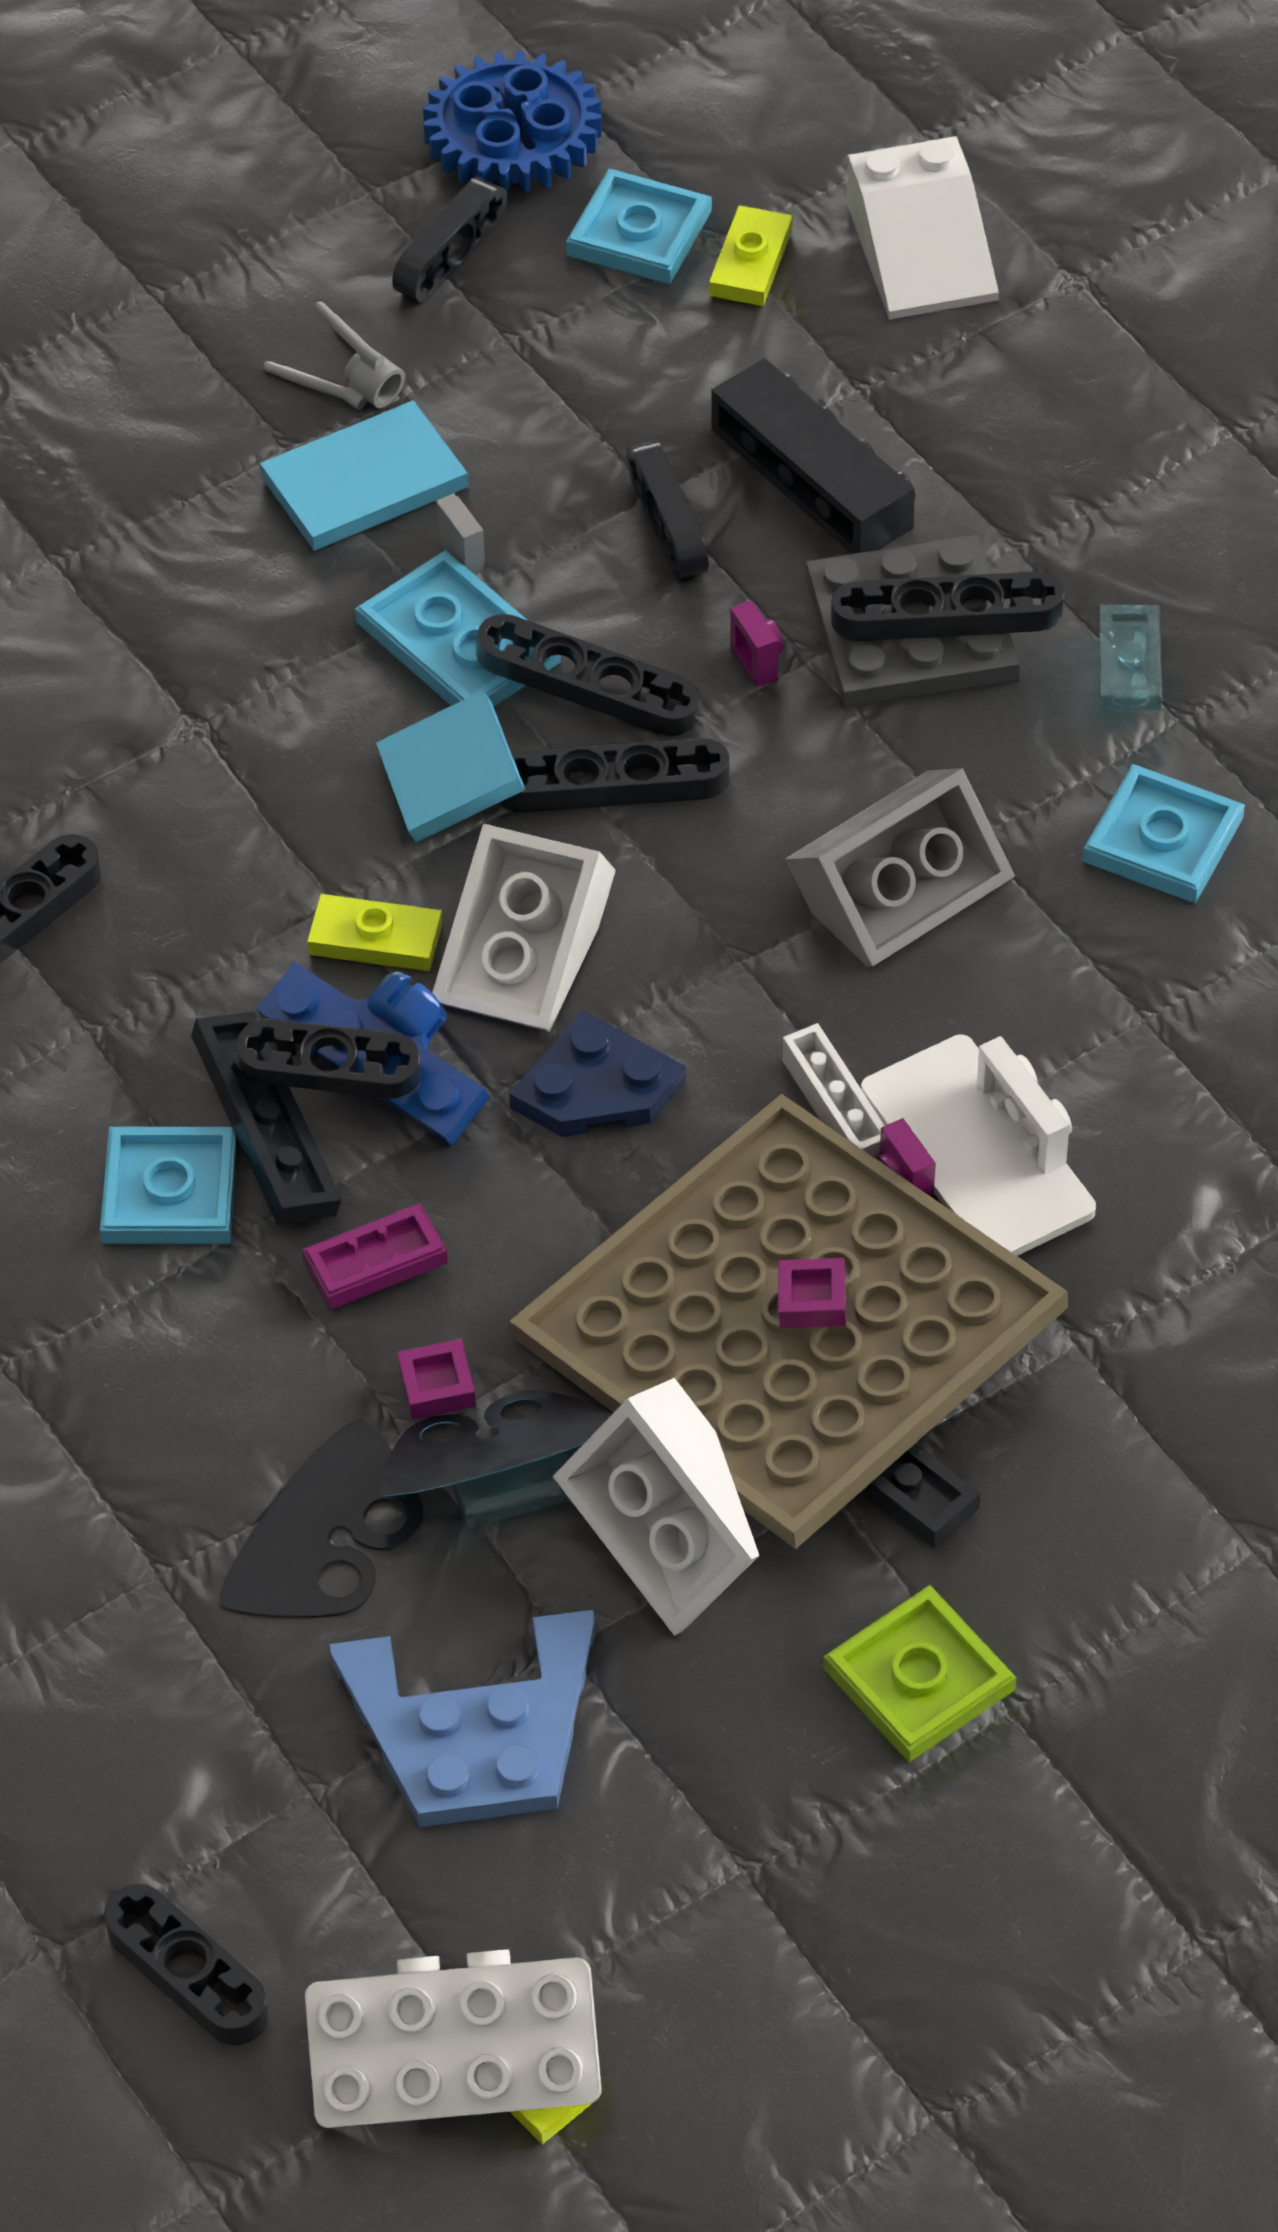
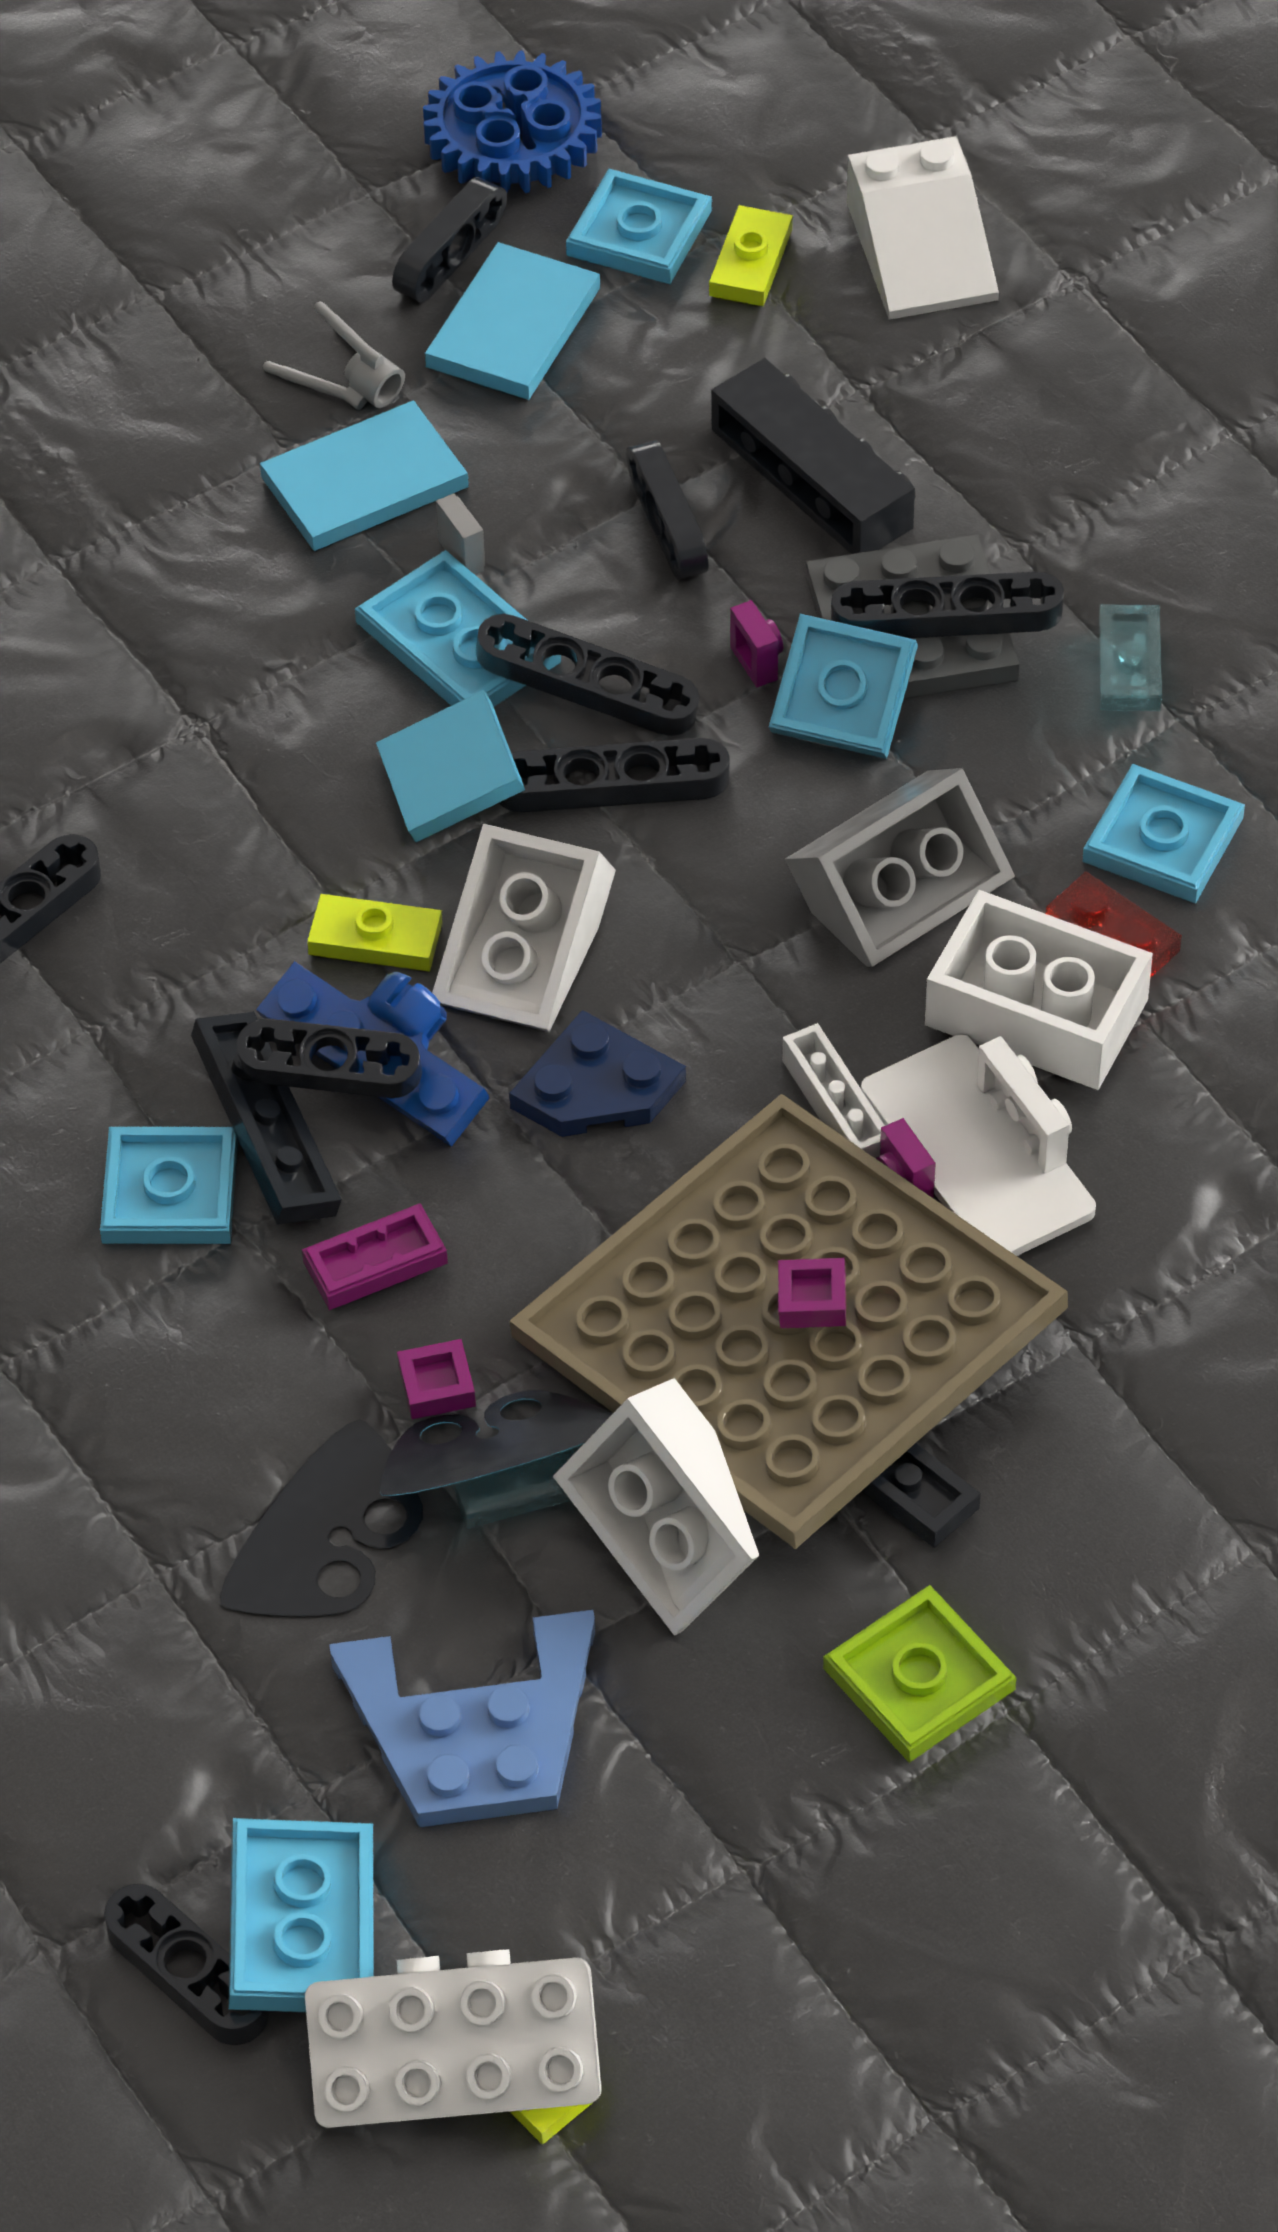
(298, 1909): none -> medium azure tile
(512, 320): none -> medium azure tile
(843, 686): none -> medium azure tile
(1041, 986): none -> white brick
(1107, 912): none -> clear red plate

